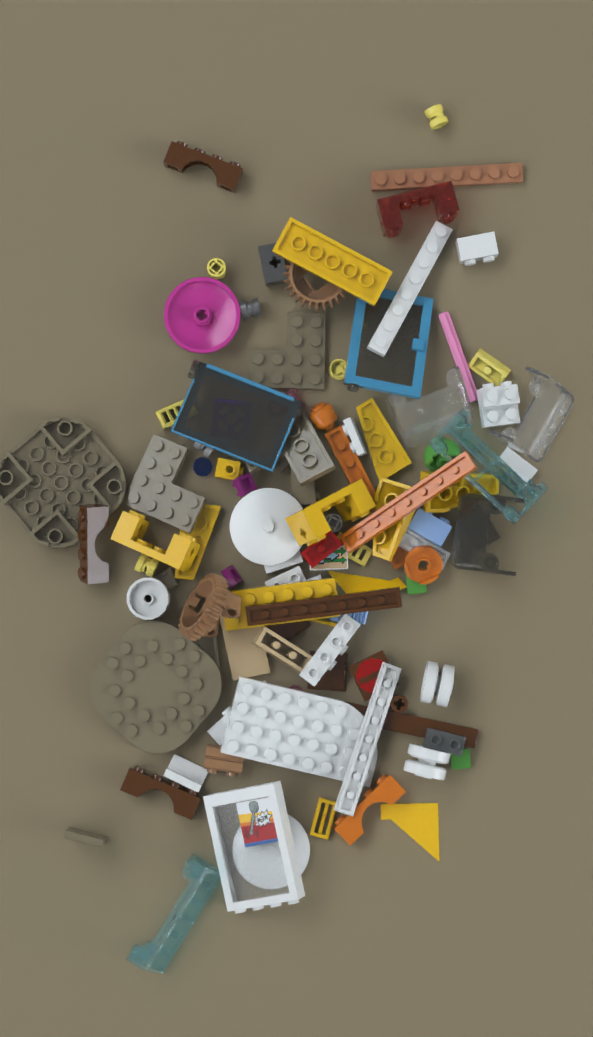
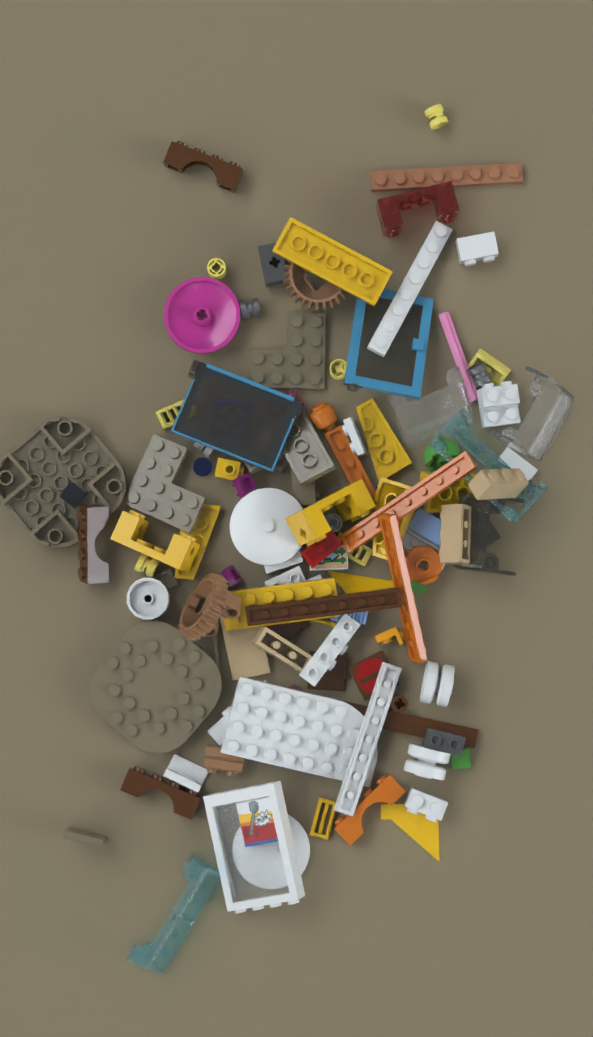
(72, 494): none -> black tile
(387, 635): none -> light orange bracket
(402, 579): none -> orange plate
(425, 803): none -> white brick
(455, 534): none -> tan brick
(480, 376): none -> flat silver wheel
(498, 483): none -> tan brick

